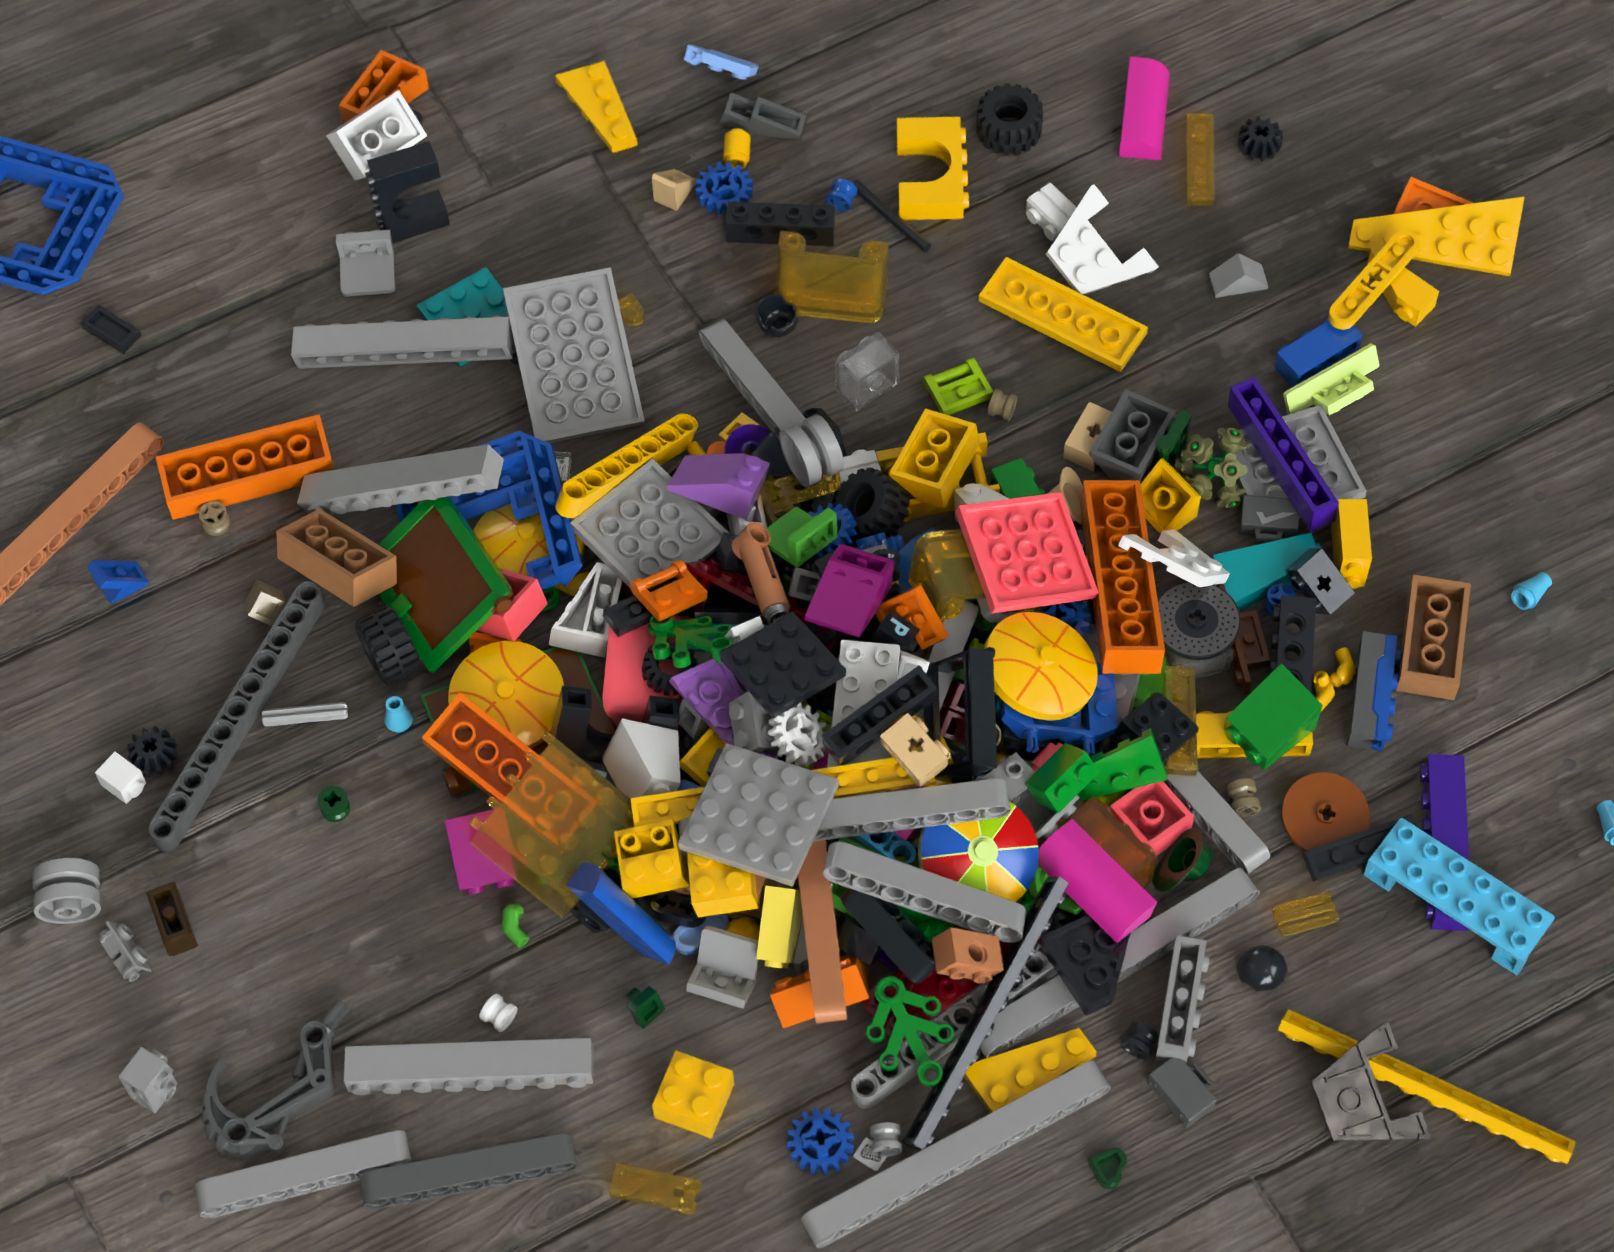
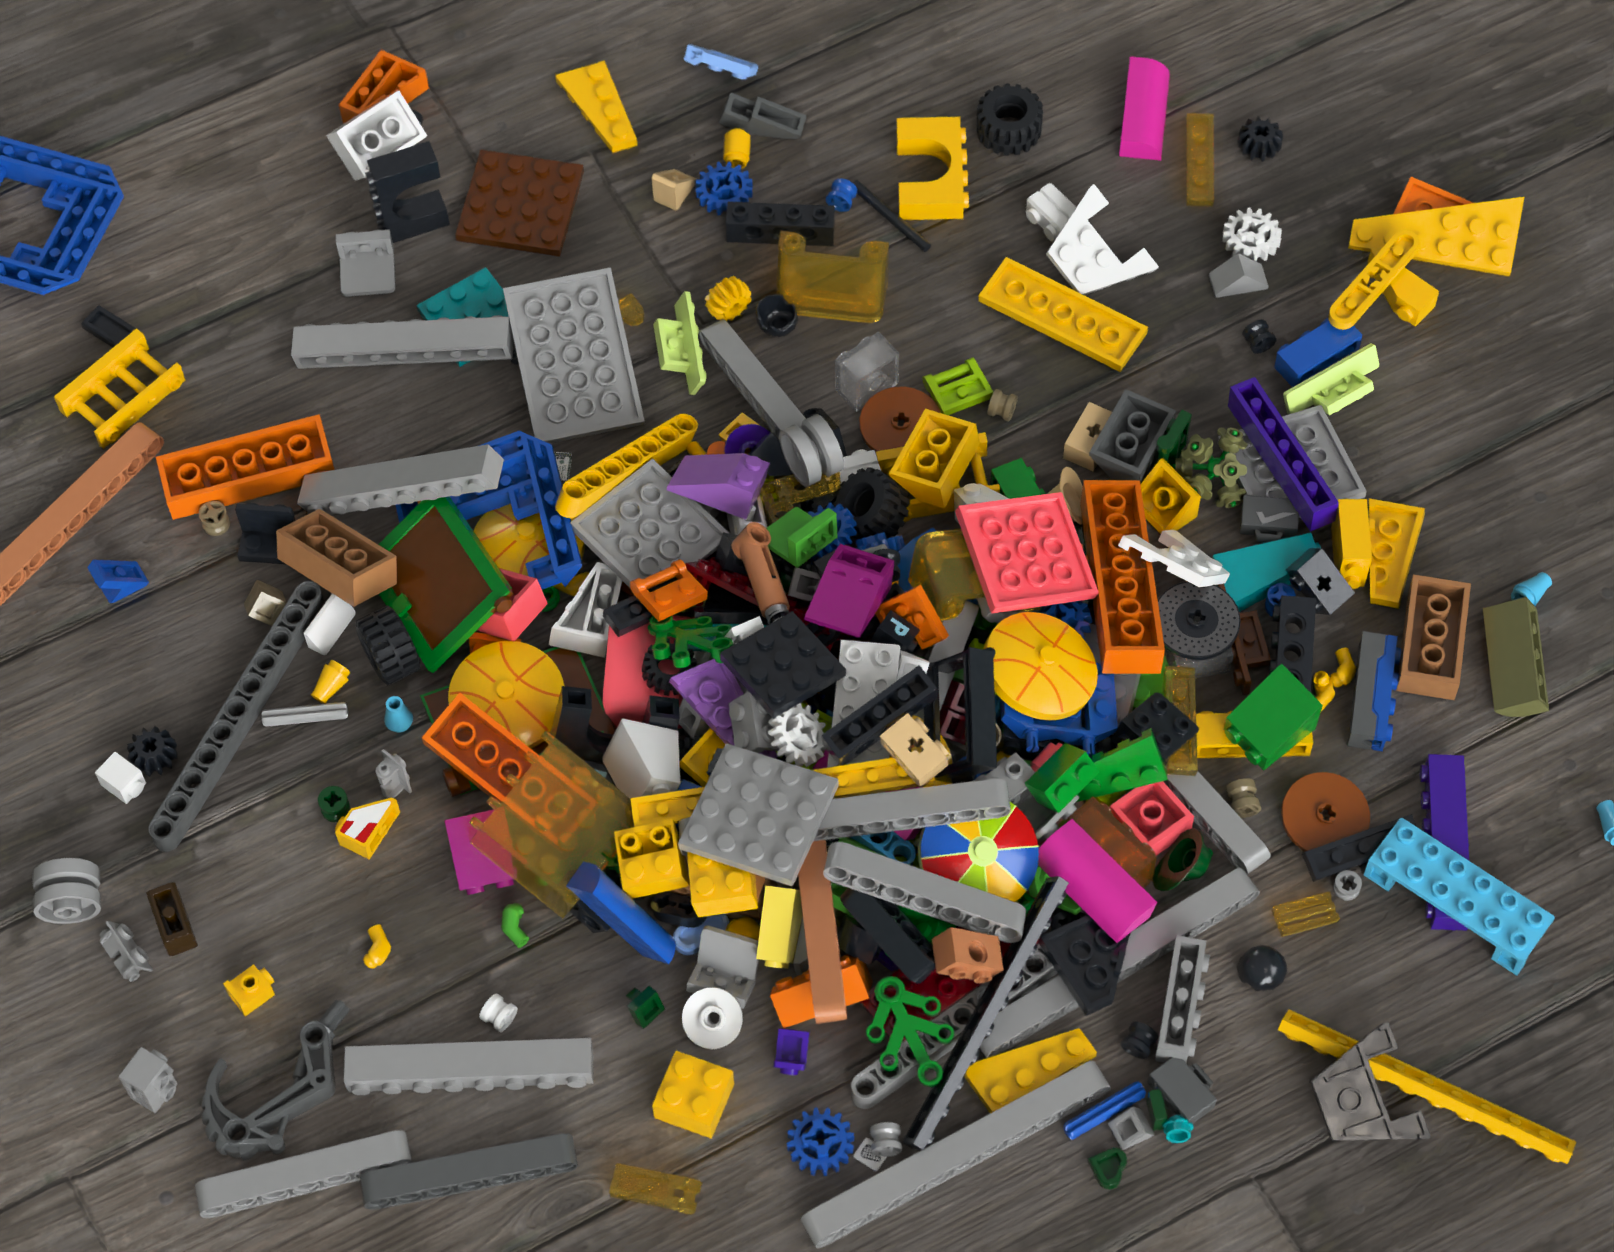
(103, 371): none -> yellow fence
(247, 997): none -> yellow brick
(259, 531): none -> black bracket
(328, 624): none -> white slope
(330, 681): none -> yellow cone
(367, 826): none -> slope
(379, 950): none -> yellow arm
(392, 775): none -> light grey hinge
(520, 203): none -> reddish brown plate
(679, 344): none -> yellowish green bracket
(697, 1018): none -> white dish
(728, 298): none -> yellow gear
(791, 1050): none -> dark purple bracket
(885, 409): none -> dark orange piece
(1104, 1110): none -> blue axle
(1130, 1128): none -> light grey slope
(1156, 1109): none -> dark green tile
(1177, 1129): none -> teal plate
(1252, 234): none -> white gear
(1259, 336): none -> black wheel
(1350, 876): none -> light grey bush
(1393, 542): none -> yellow wing
(1515, 658): none -> olive brick

